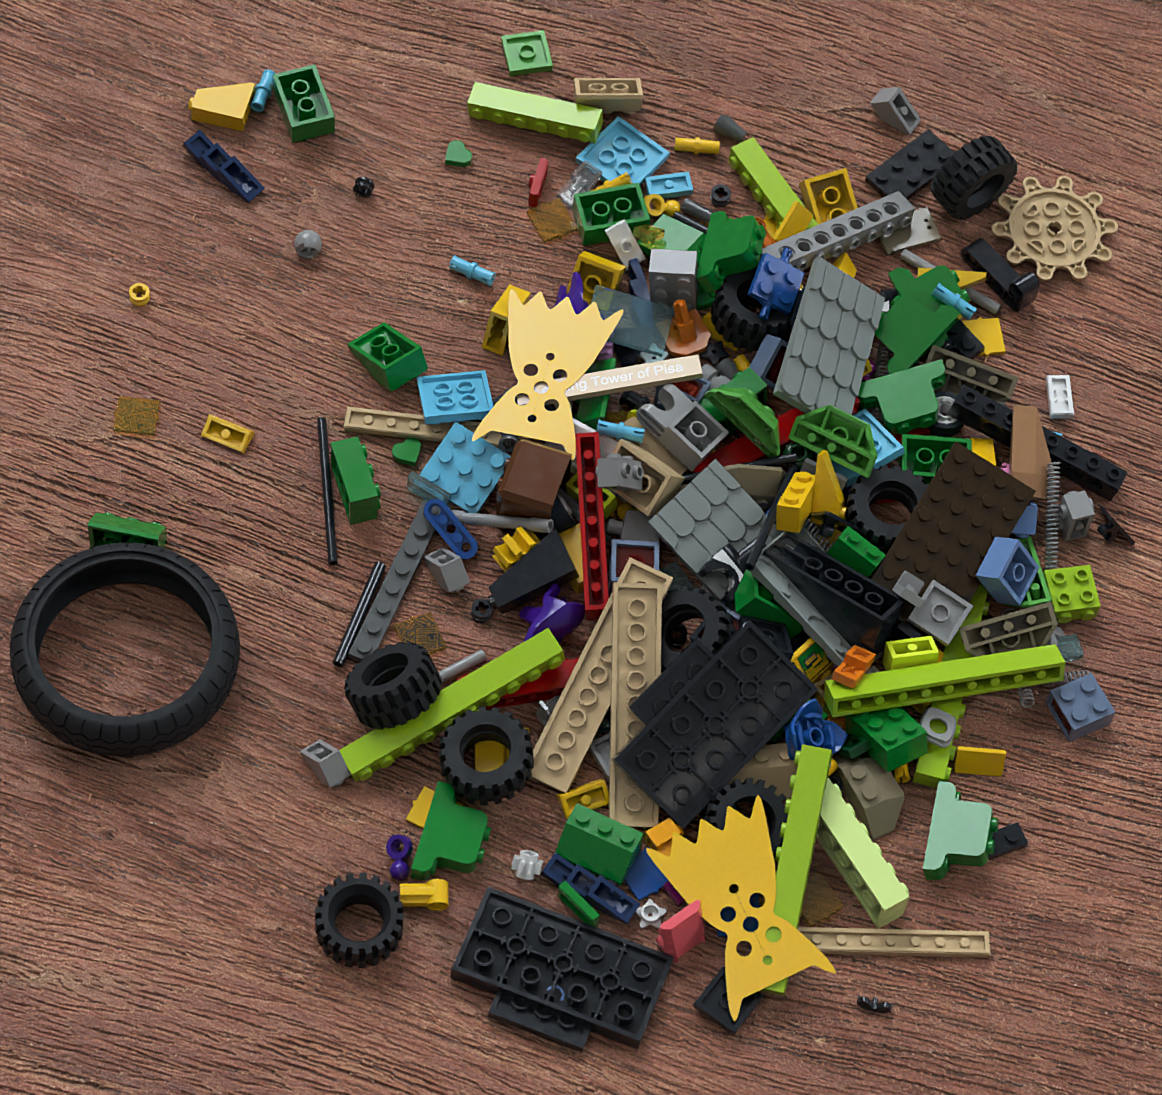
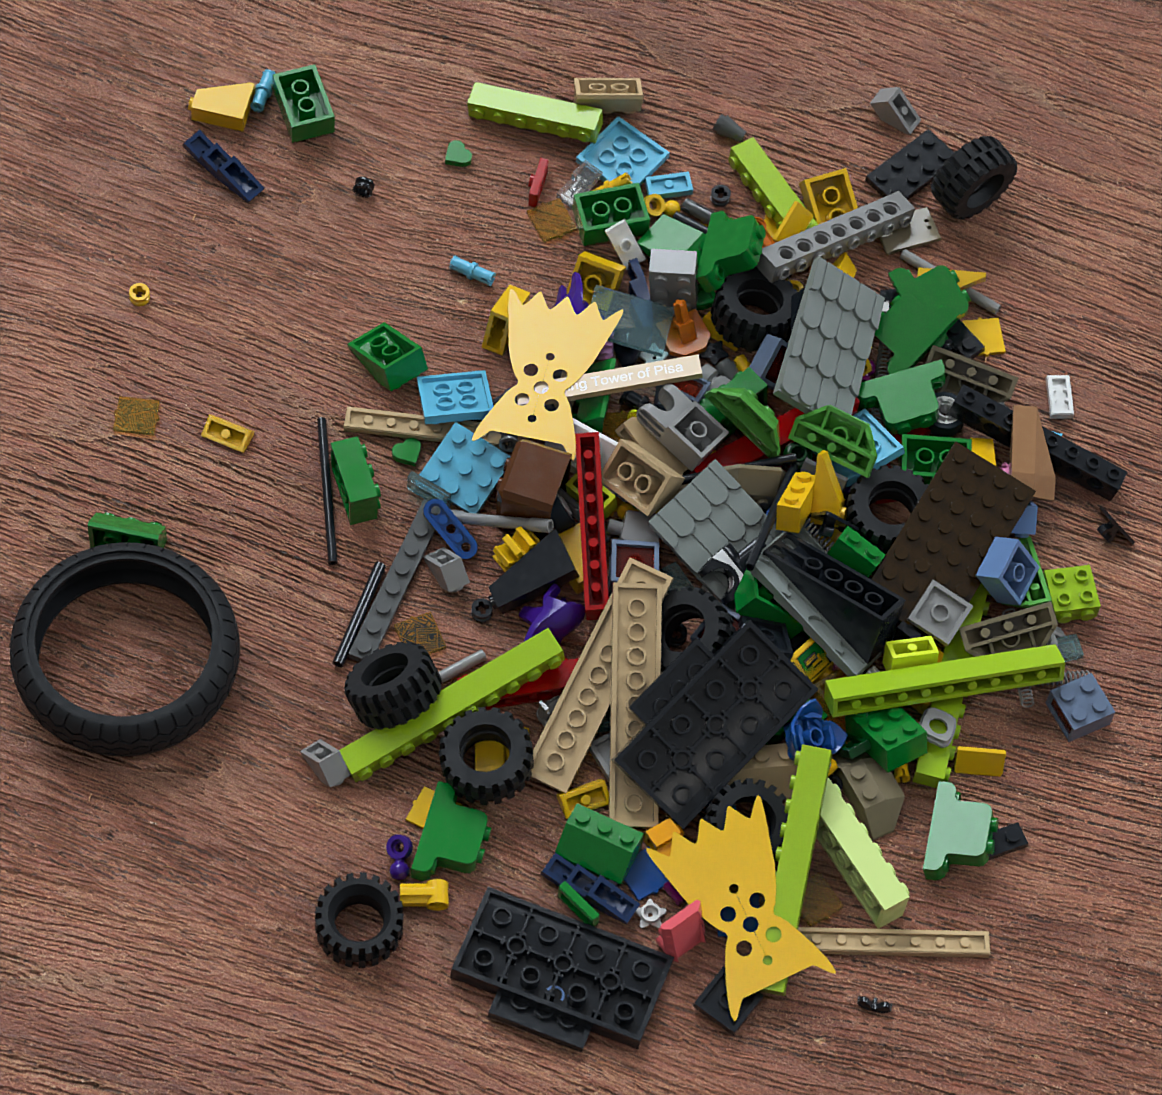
(308, 243): light grey piece -> none
(526, 53): bright green tile -> none
(527, 864): white gear -> none
(619, 473): light grey brick -> none
(620, 431): medium azure pin -> none
(648, 233): clear yellow plate -> none
(697, 145): yellow pin -> none
(776, 283): blue plate -> none
(854, 666): orange slope -> none
(908, 588): light grey bracket -> none
(953, 300): medium azure pin -> none
(1011, 287): black beam -> none
(1049, 545): light grey piece -> none
(1056, 207): tan plate -> none
(1075, 515): light grey brick -> none

